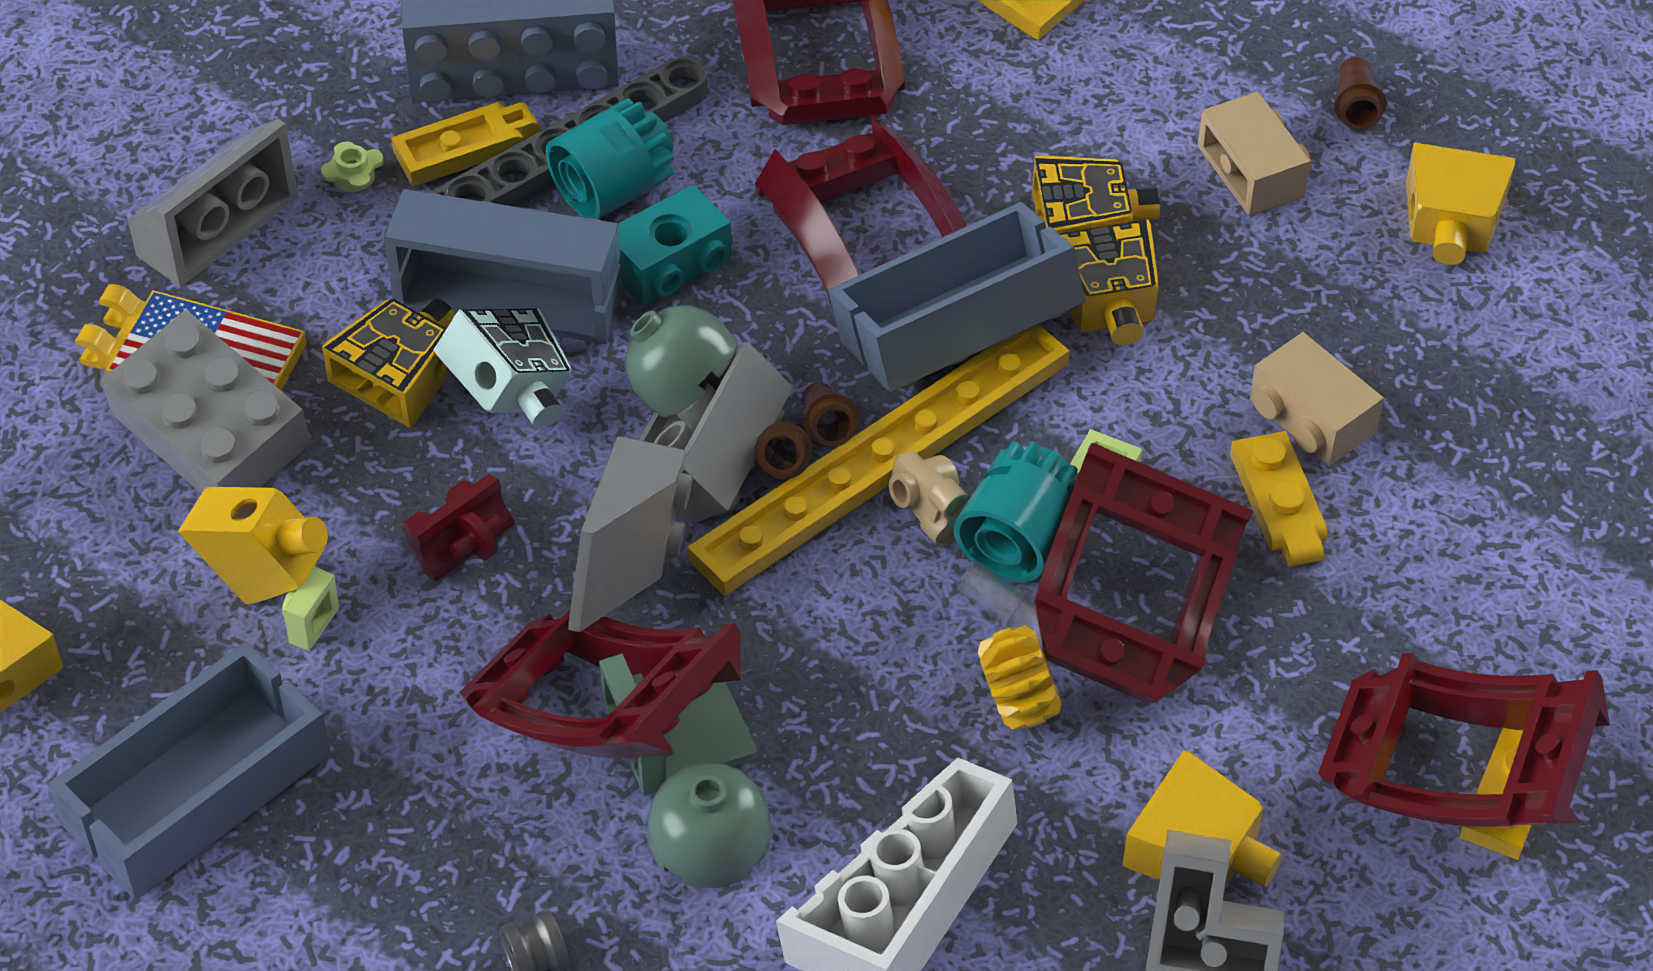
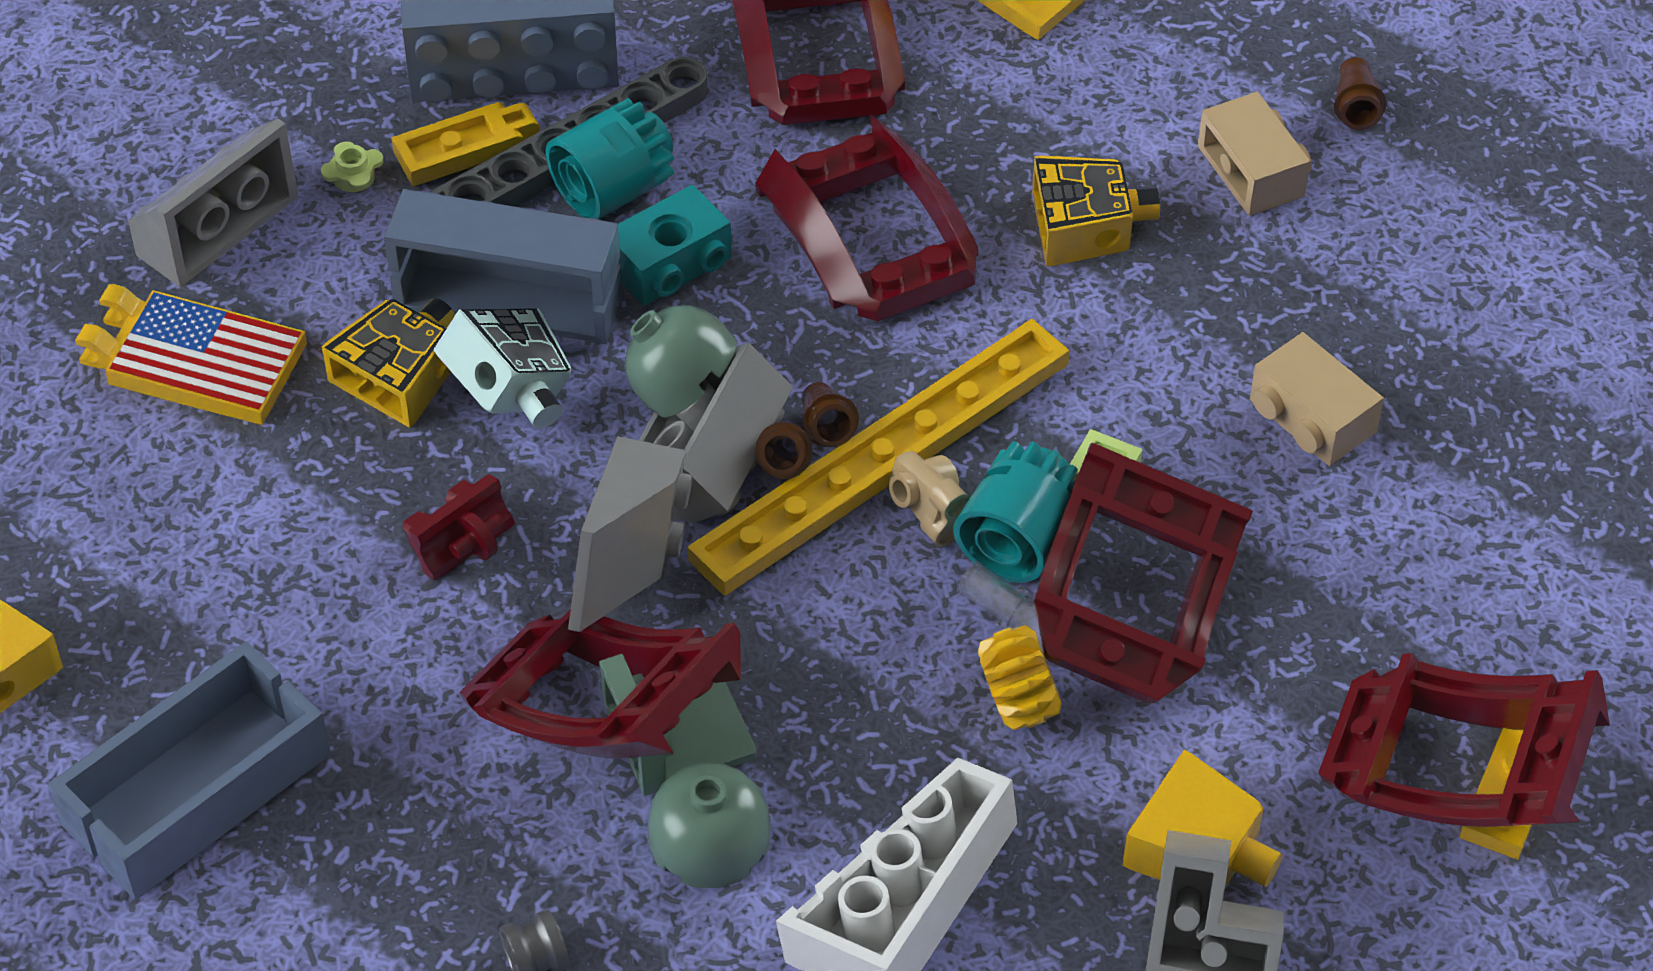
(205, 408): light grey brick -> none
(254, 540): yellow torso -> none
(310, 608): yellowish green plate -> none
(957, 296): sand blue piece -> none
(1116, 279): torso -> none
(1280, 497): yellow hinge -> none
(1455, 199): yellow torso -> none

